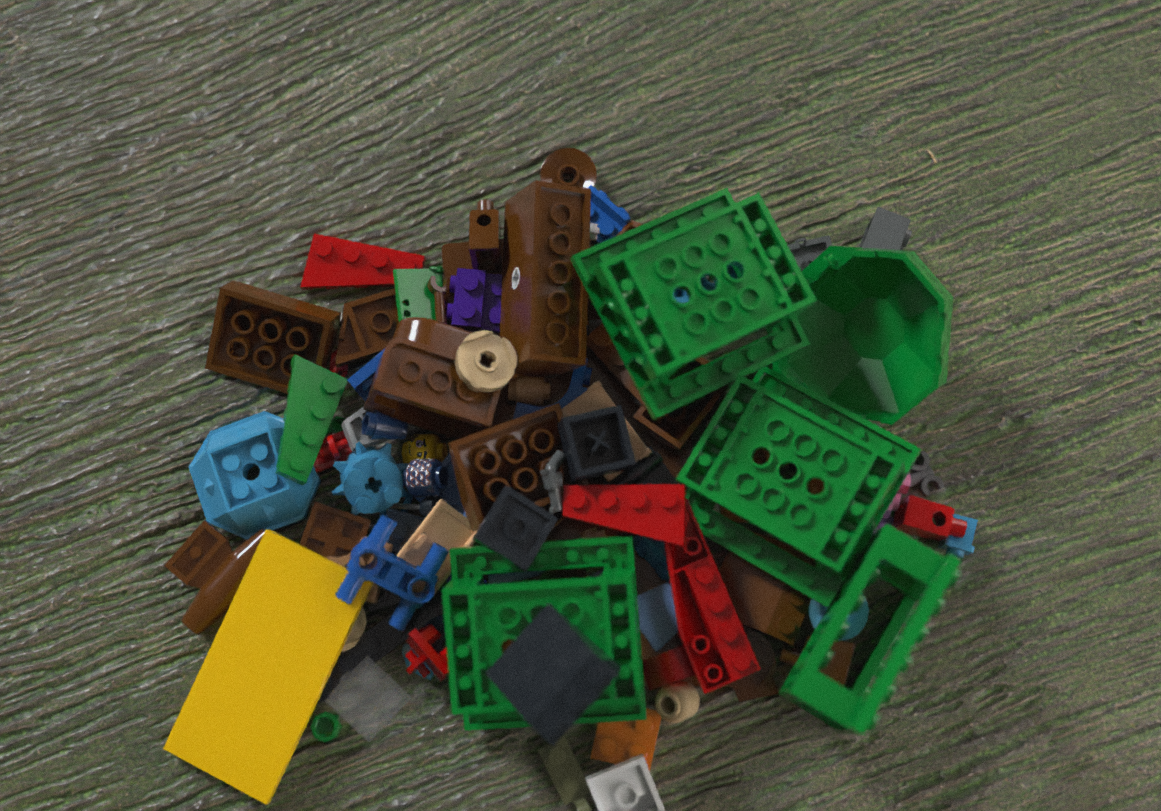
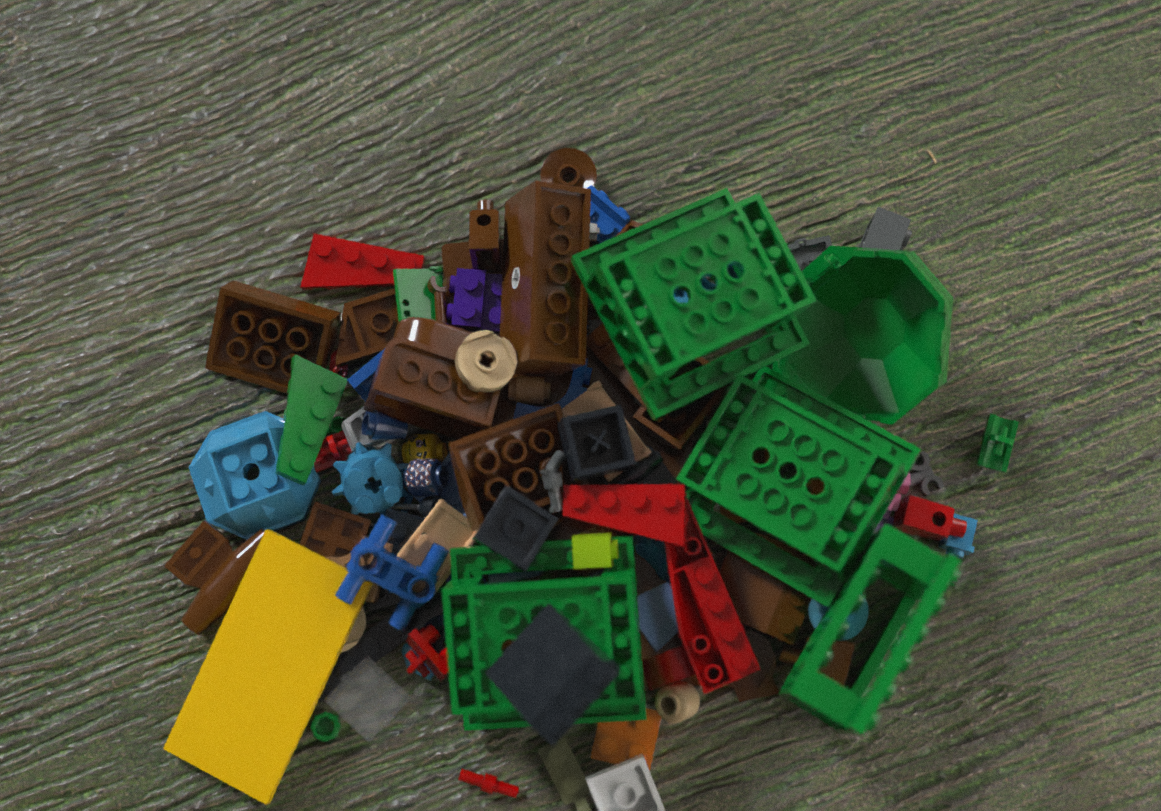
(488, 783): none -> red bar
(594, 550): none -> lime brick
(997, 443): none -> green hips

